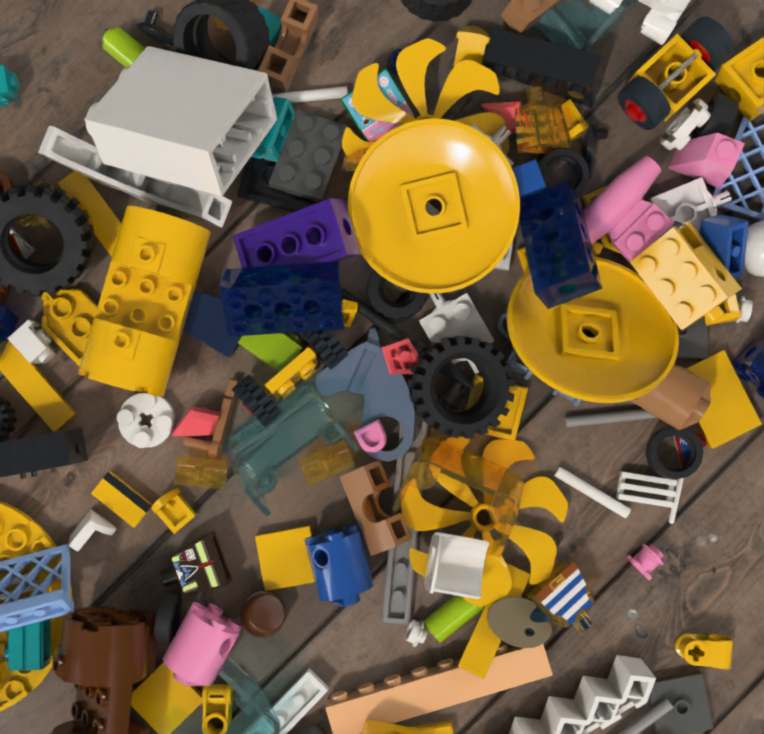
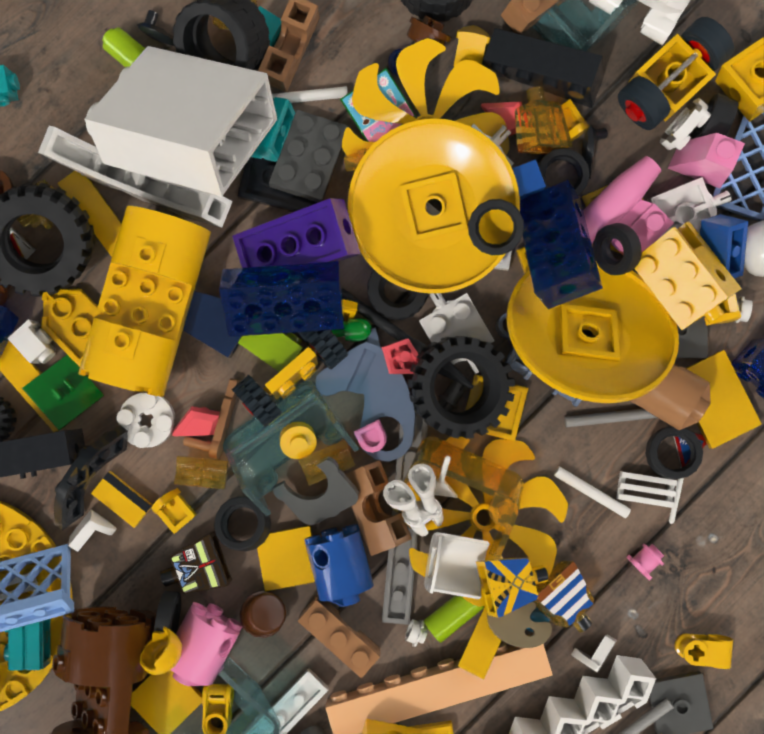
(63, 392): none -> green piece
(90, 459): none -> black plate
(161, 652): none -> yellow hair
(222, 520): none -> black tyre
(297, 440): none -> yellow wheel
(314, 509): none -> dark grey piece
(348, 645): none -> medium nougat arch
(354, 330): none -> green cylinder
(415, 512): none -> white piece
(426, 29): none -> reddish brown piece
(442, 487): none -> white piece
(496, 249): none -> black tyre
(509, 583): none -> torso
(599, 656): none -> white tile
(630, 244): none -> black tyre

